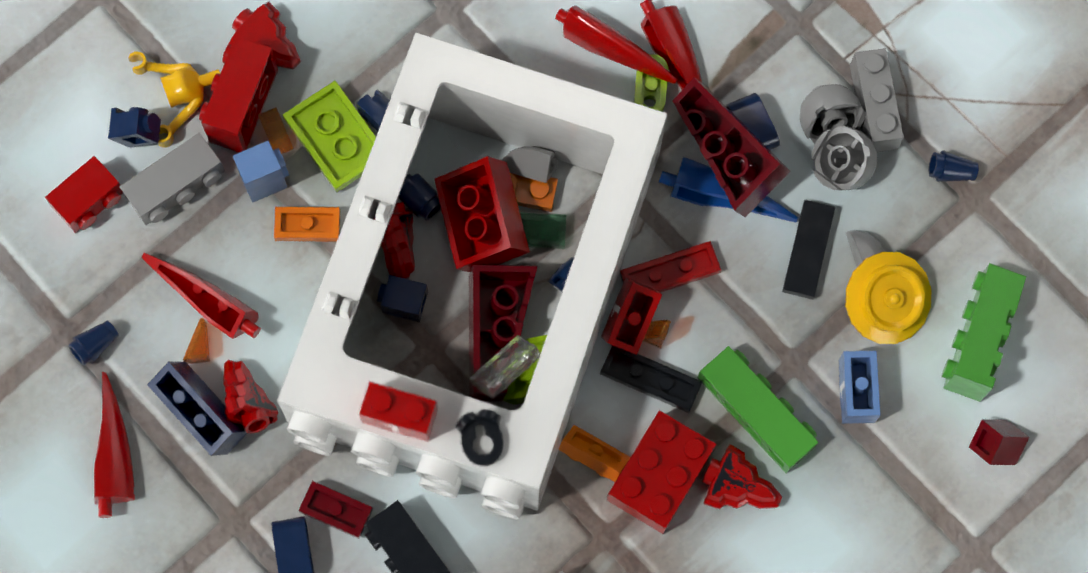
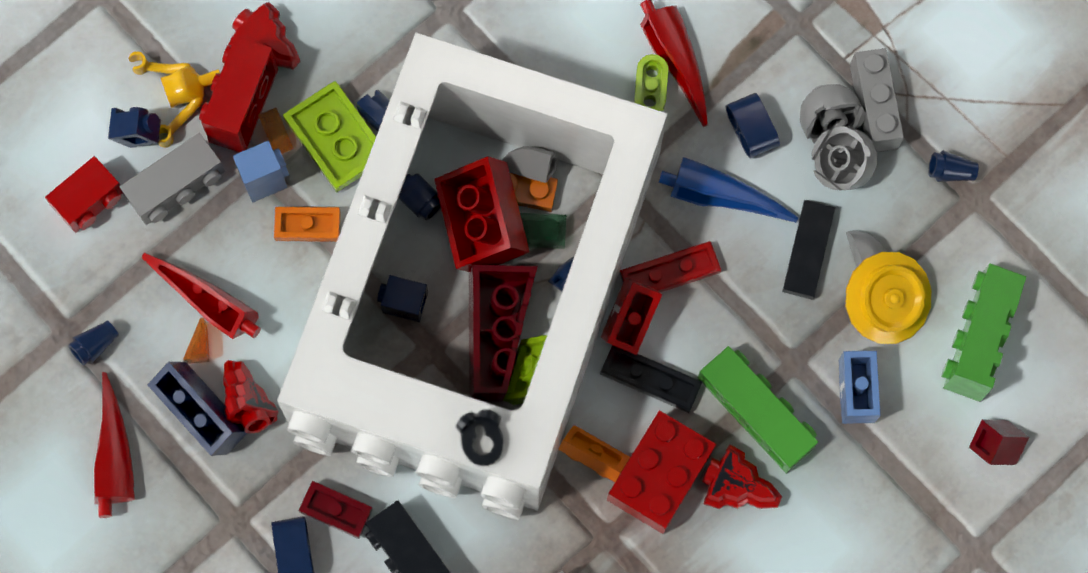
(398, 243): red rock -> none
(398, 411): red brick -> none
(505, 366): clear plate -> none
(609, 43): red piece -> none
(657, 332): clear orange piece -> none
(735, 154): dark red wedge -> none

